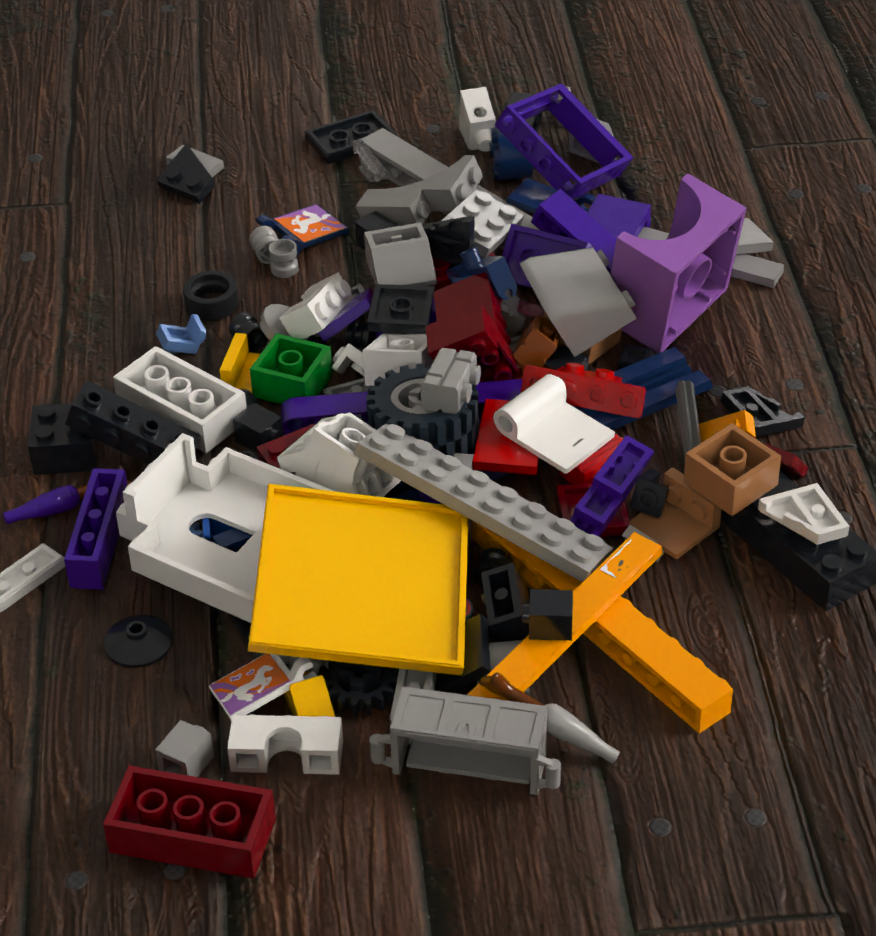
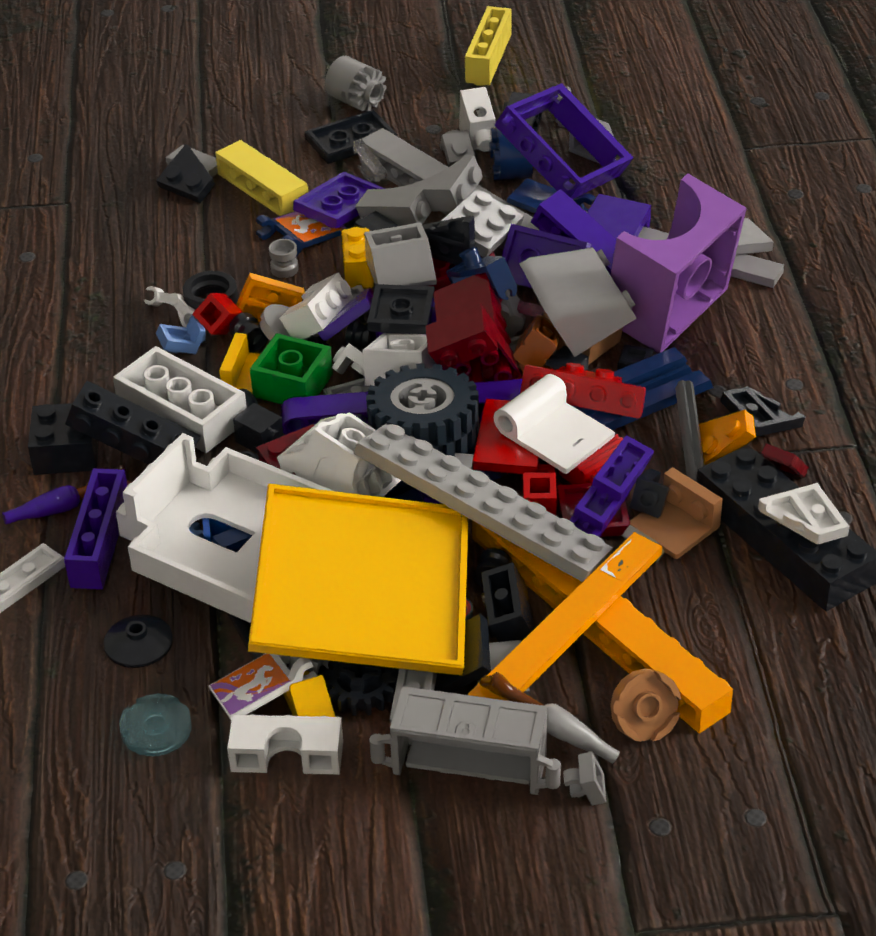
(155, 725): none -> clear light blue tile
(174, 299): none -> white piece
(185, 750): light grey brick -> none
(190, 821): dark red brick -> none
(217, 313): none -> red brick
(260, 177): none -> light yellow brick
(260, 240): light grey wheel -> none
(264, 291): none -> light orange wing
(334, 200): none -> dark purple plate
(354, 258): none -> yellow brick
(355, 83): none -> light grey gear
(450, 381): light grey brick -> none
(456, 145): none -> light grey bracket
(488, 46): none -> light yellow brick
(541, 487): none -> red brick
(549, 614): black brick -> none
(586, 779): none -> light grey tile
(645, 705): none -> medium nougat tile
(732, 469): medium nougat brick -> none

